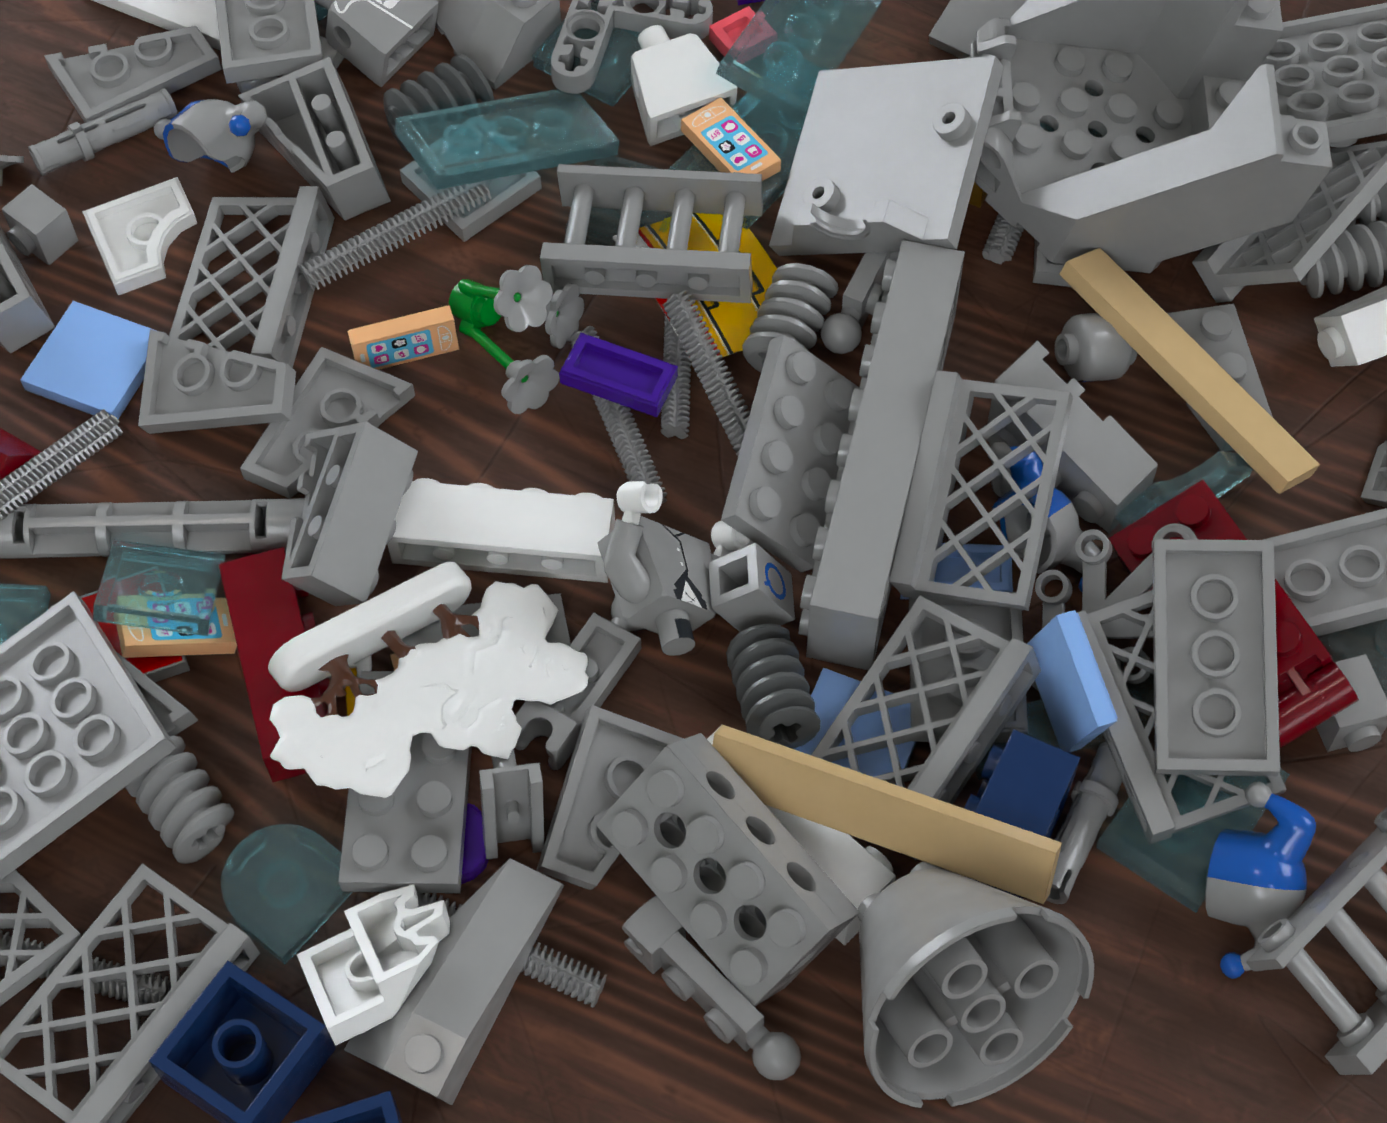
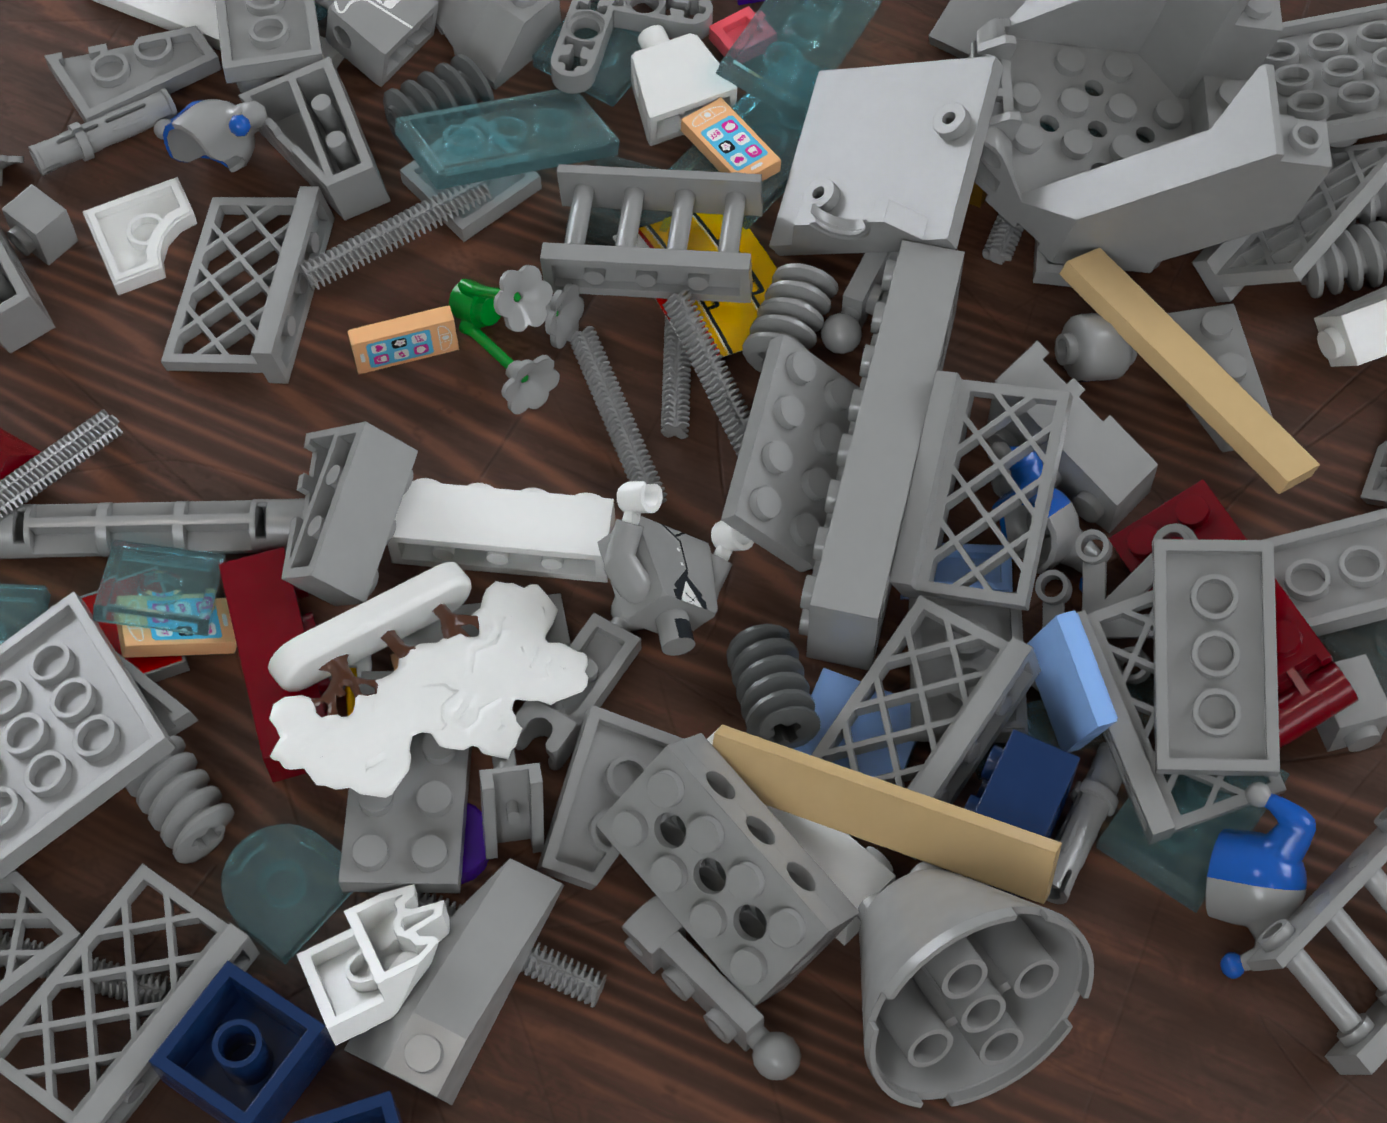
(90, 361): light blue tile -> none
(210, 387): light grey wing -> none
(327, 396): light grey wing -> none
(618, 374): dark purple tile -> none
(751, 588): light grey brick -> none
(1219, 472): clear light blue tile -> none

